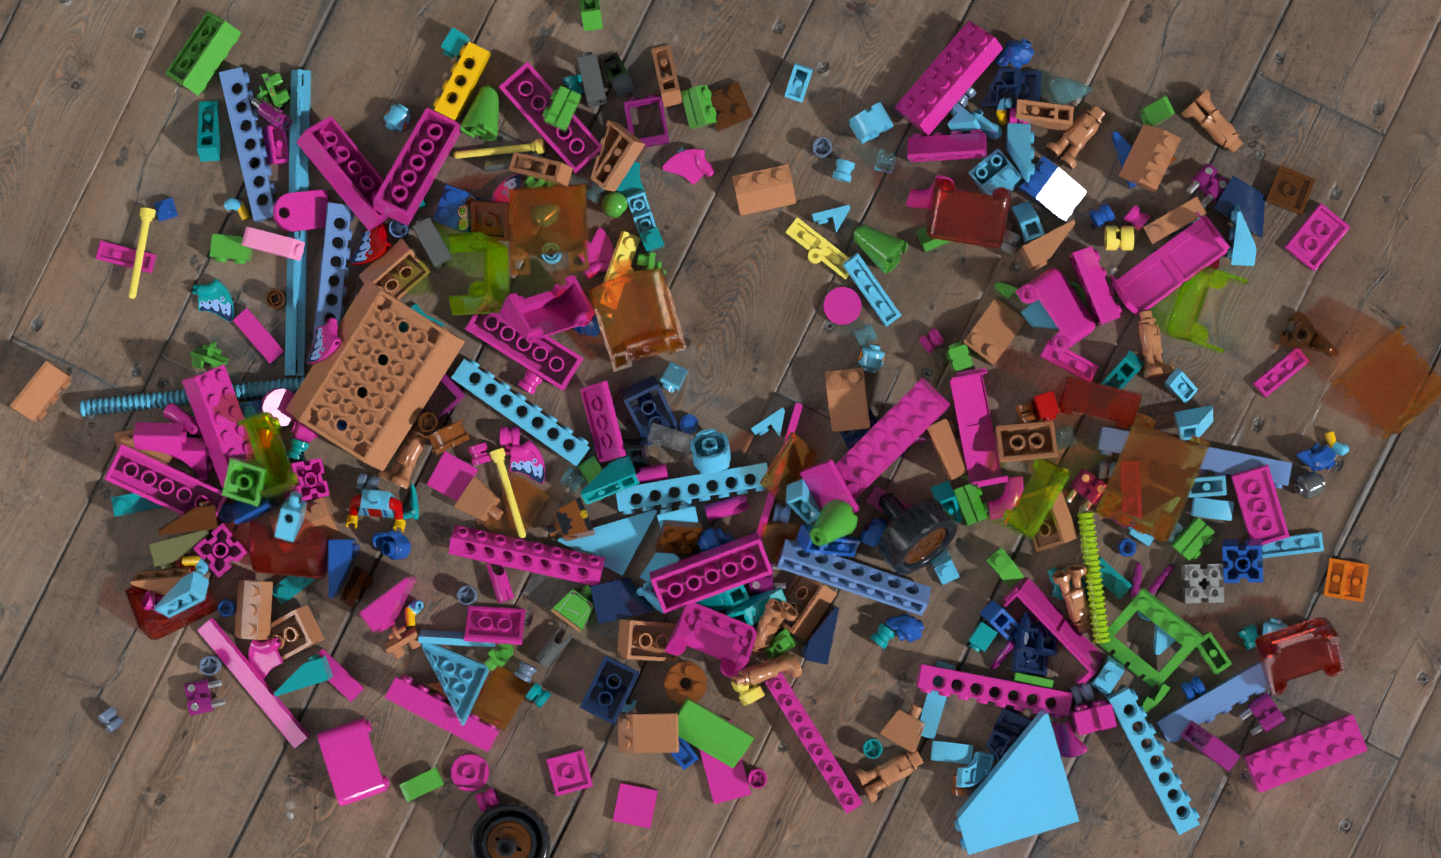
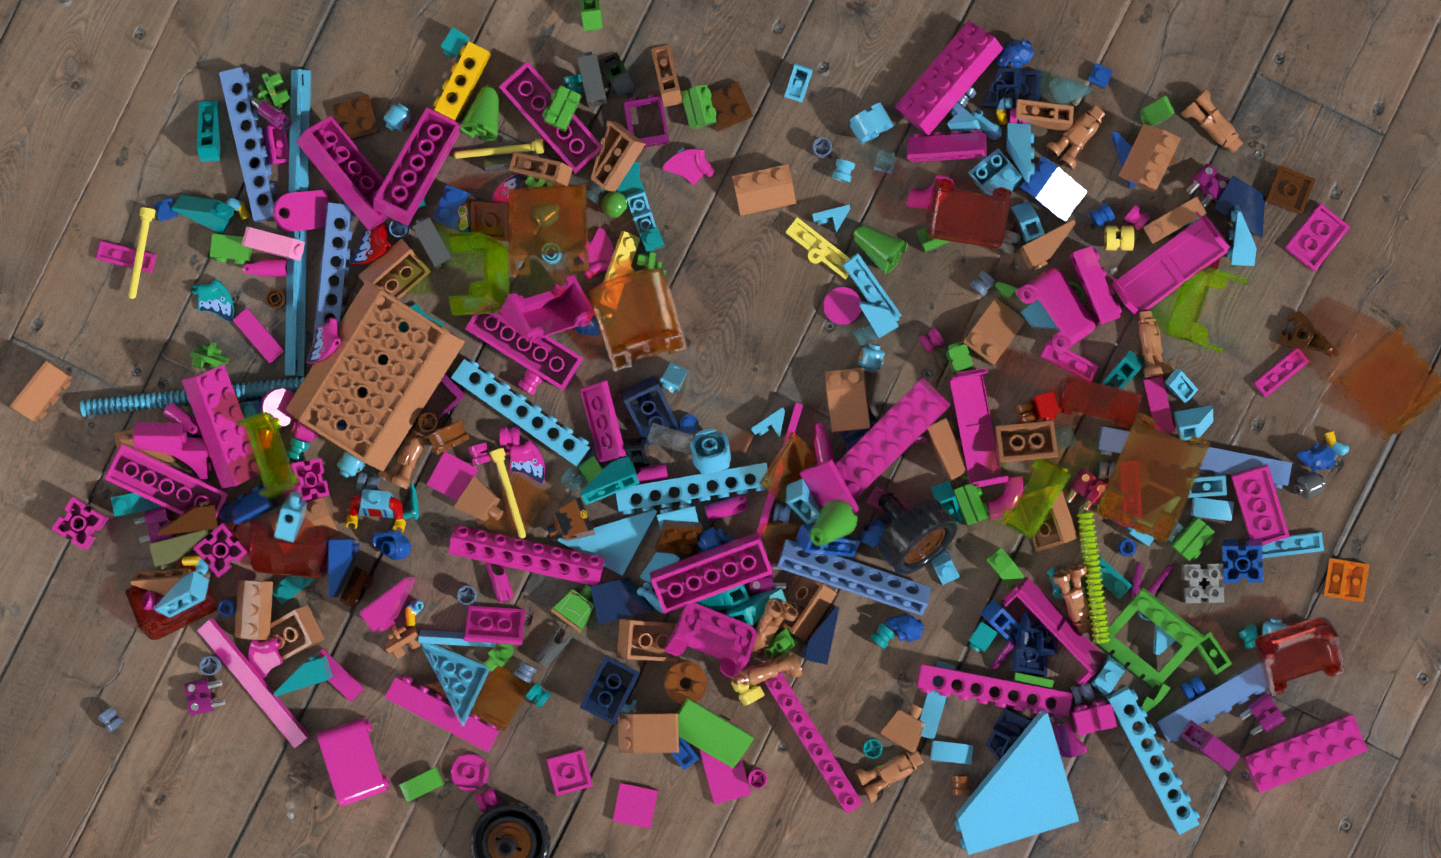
(68, 525): none -> dark pink brick
(154, 520): none -> magenta piece
(203, 53): bright green slope -> none
(206, 212): none -> teal slope
(244, 480): bright green slope -> none
(267, 268): none -> dark pink piece
(350, 465): none -> medium azure head
(356, 117): none -> reddish brown plate
(822, 444): none -> dark pink piece
(880, 317): none -> medium azure slope
(976, 770): medium azure tile -> none
(982, 283): none -> sand blue wheel
(1100, 76): none -> blue plate
(1159, 404): none -> dark pink tile

